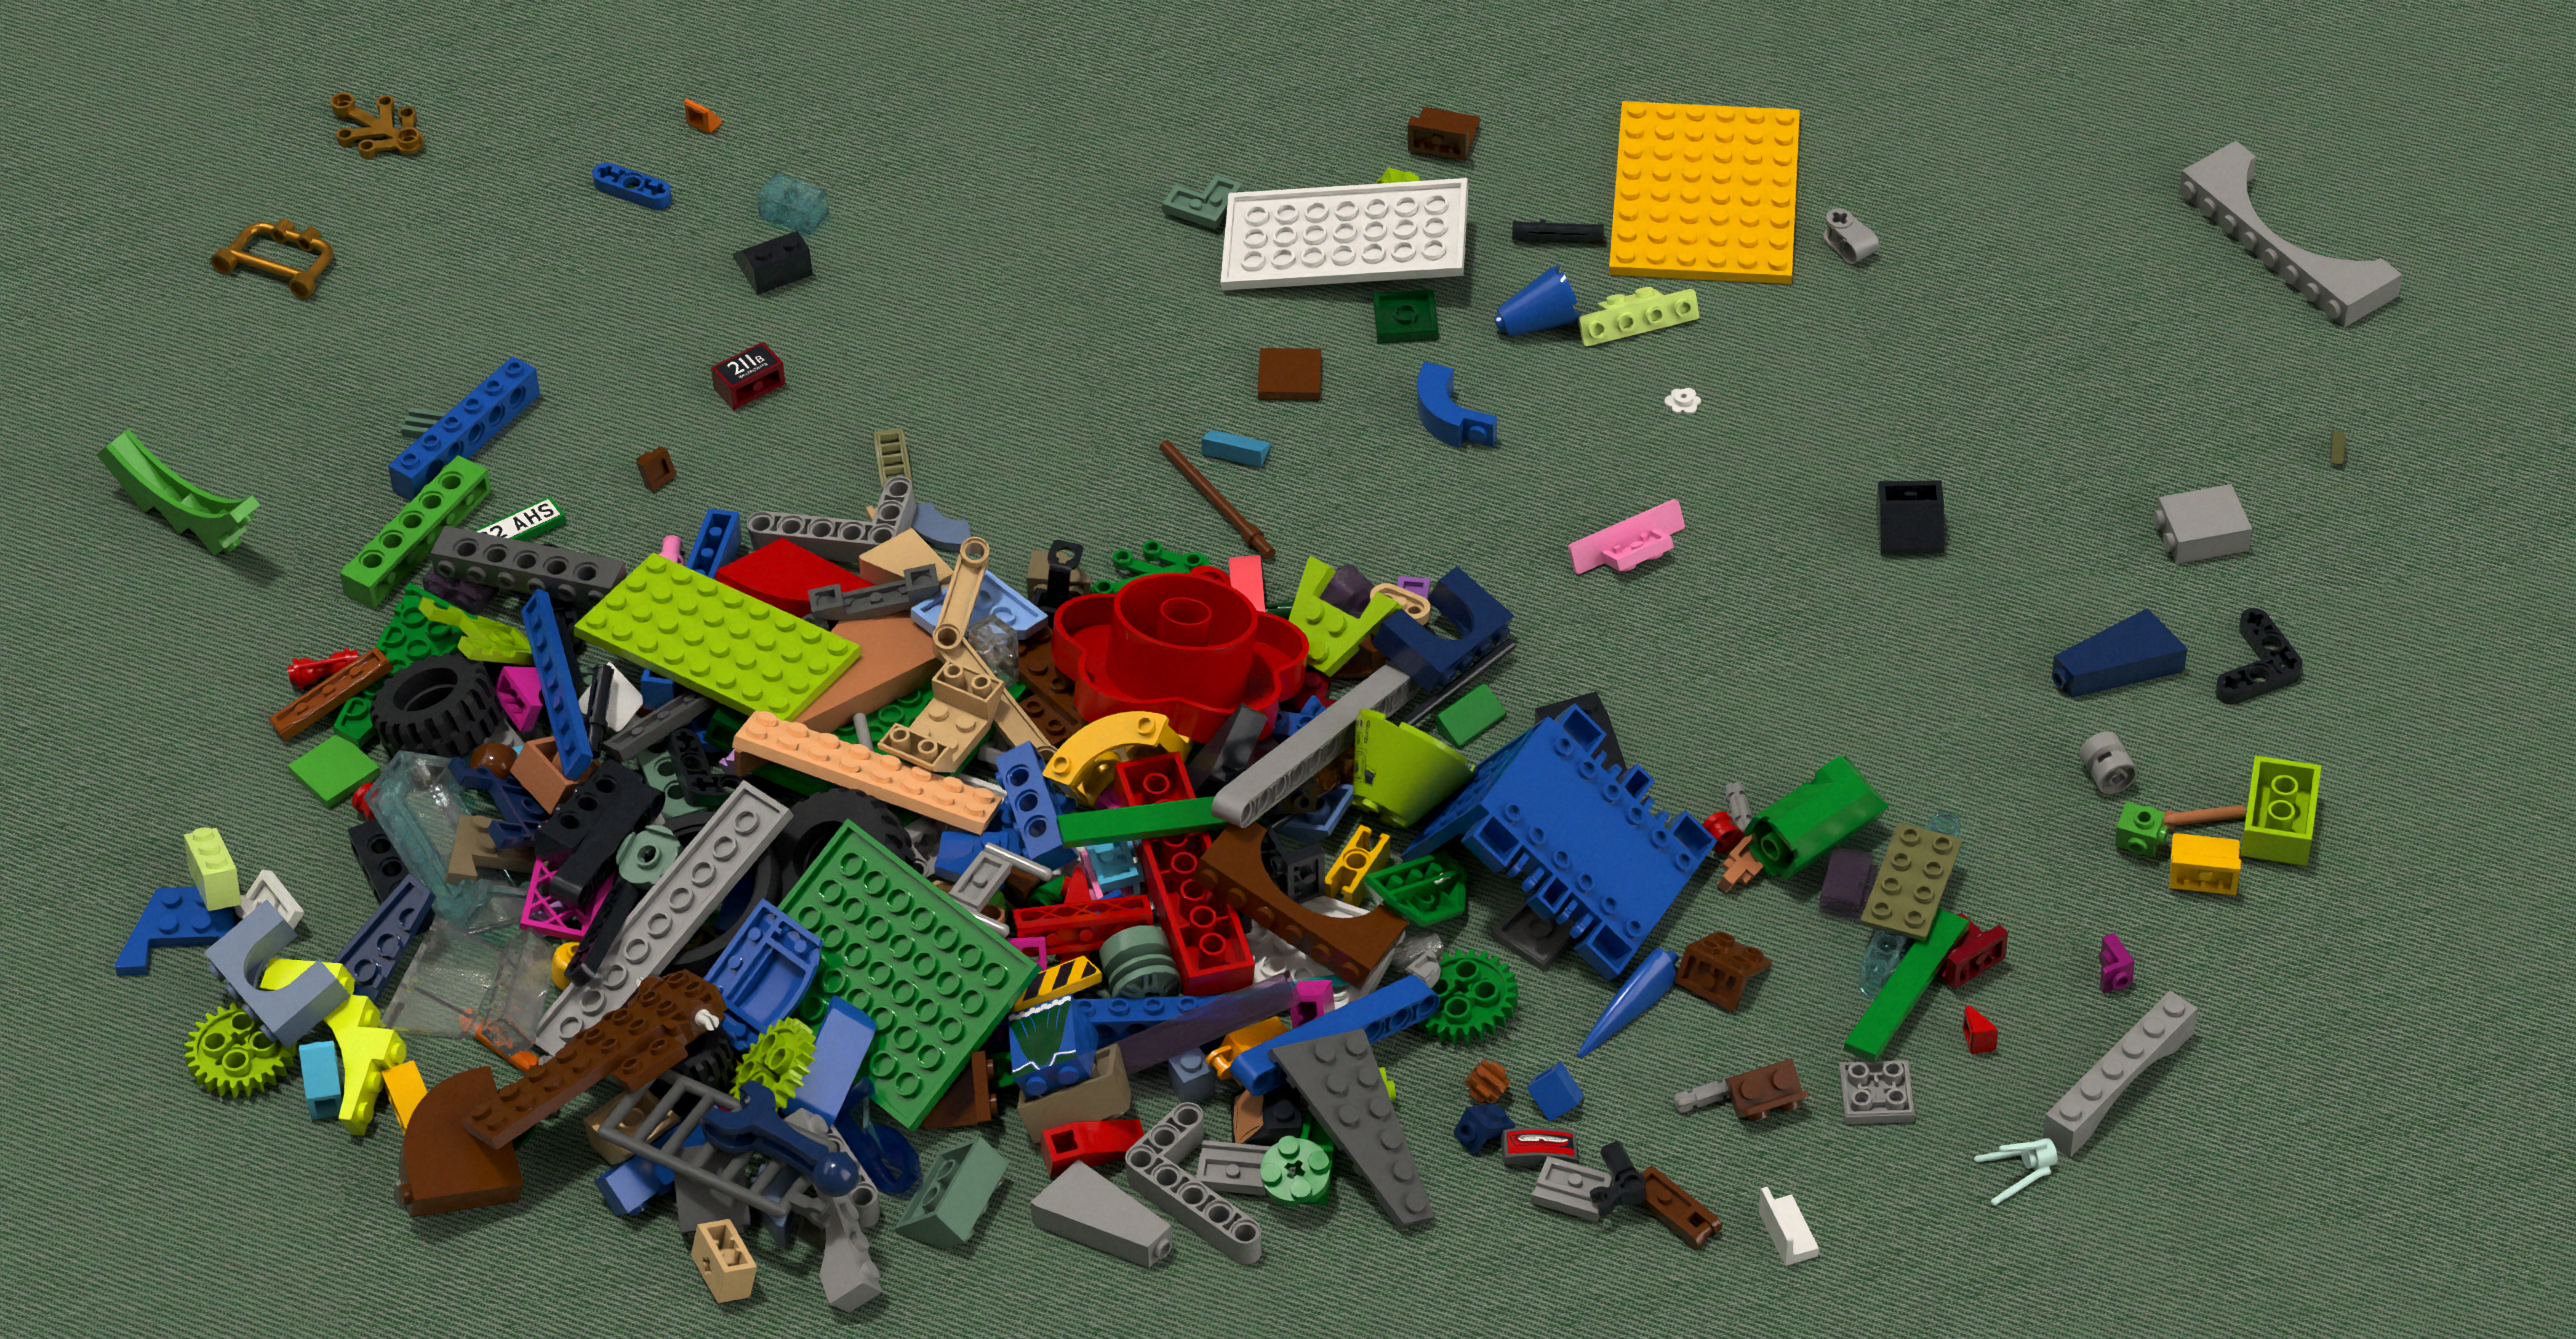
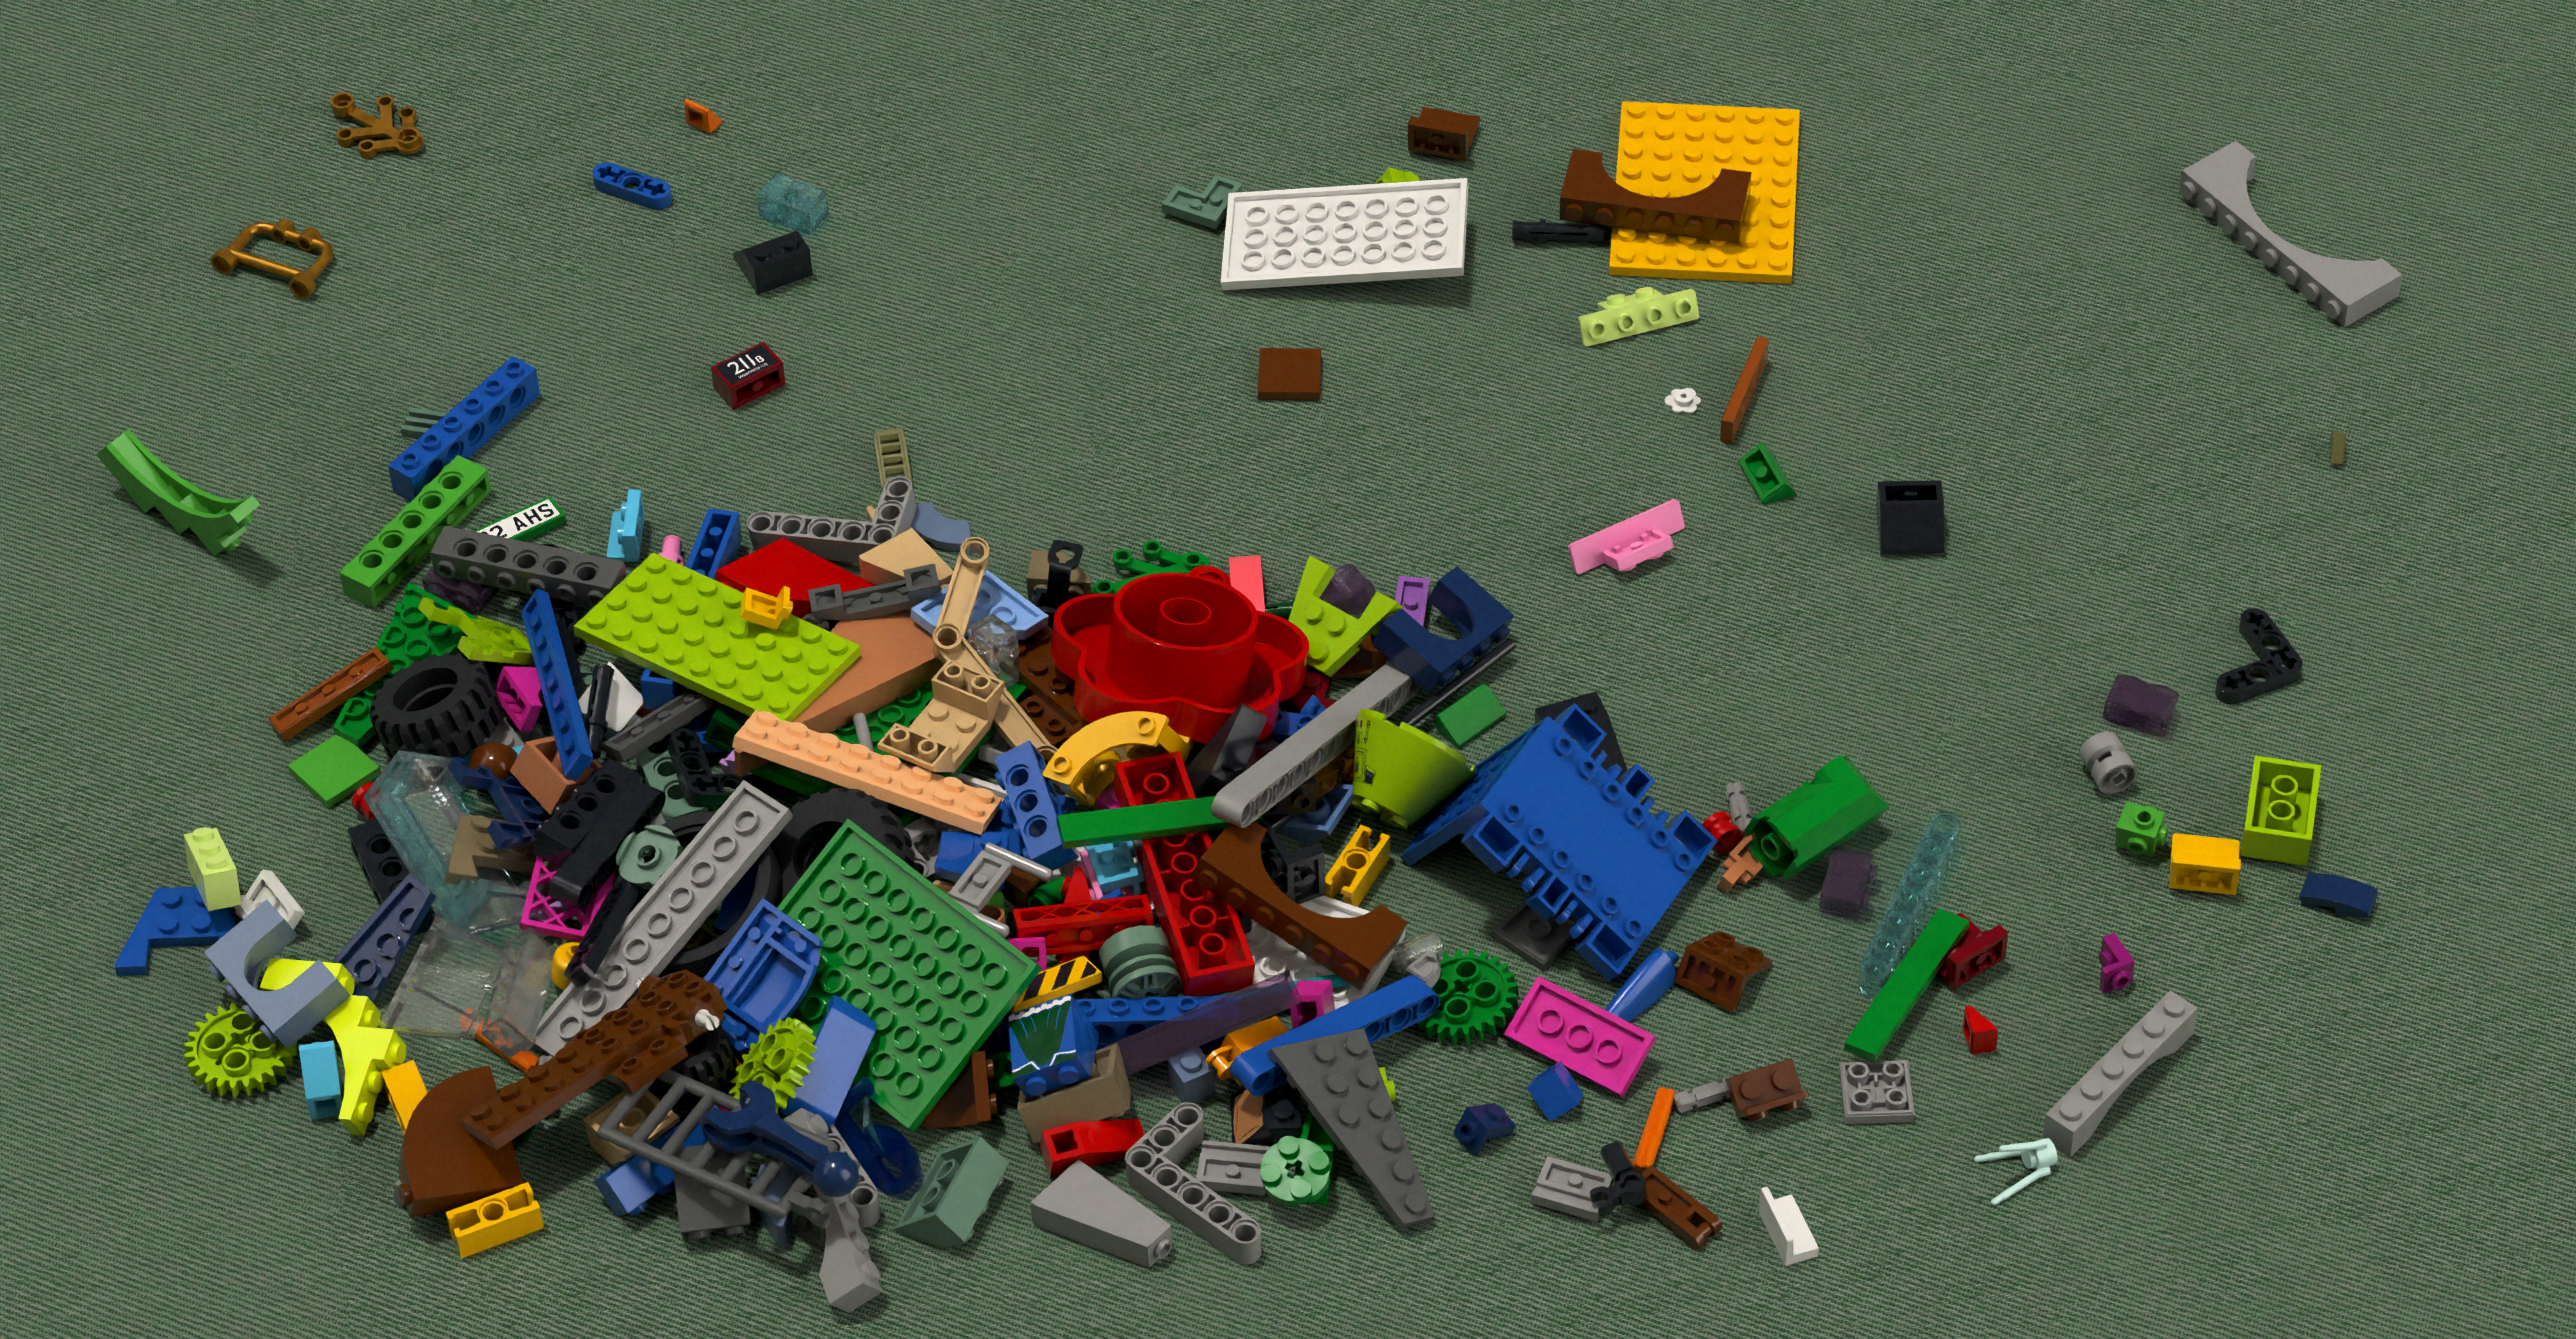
(307, 671): red piece -> none
(494, 1220): none -> yellow piece
(627, 529): none -> medium azure bracket
(656, 468): reddish brown tile -> none
(723, 1260): tan brick -> none
(766, 609): none -> yellow bracket
(1235, 448): dark azure slope -> none
(1250, 533): reddish brown bar -> none
(1405, 316): dark green tile -> none
(1414, 604): tan plate -> none
(1420, 889): green wedge -> none
(1445, 418): blue arch -> none
(1487, 1082): dark orange gear -> none
(1531, 1145): slope -> none
(1539, 305): blue cone -> none
(1580, 1036): none -> dark pink plate
(1654, 1129): none -> orange axle
(1707, 214): none -> reddish brown arch
(1744, 390): none -> dark orange tile
(1766, 475): none -> green slope
(1849, 236): light grey piece -> none
(1911, 881): olive bracket -> none
(2120, 656): dark blue slope -> none
(2141, 705): none -> clear purple brick
(2203, 524): light grey brick -> none
(2204, 815): nougat piece -> none
(2344, 894): none -> dark blue slope

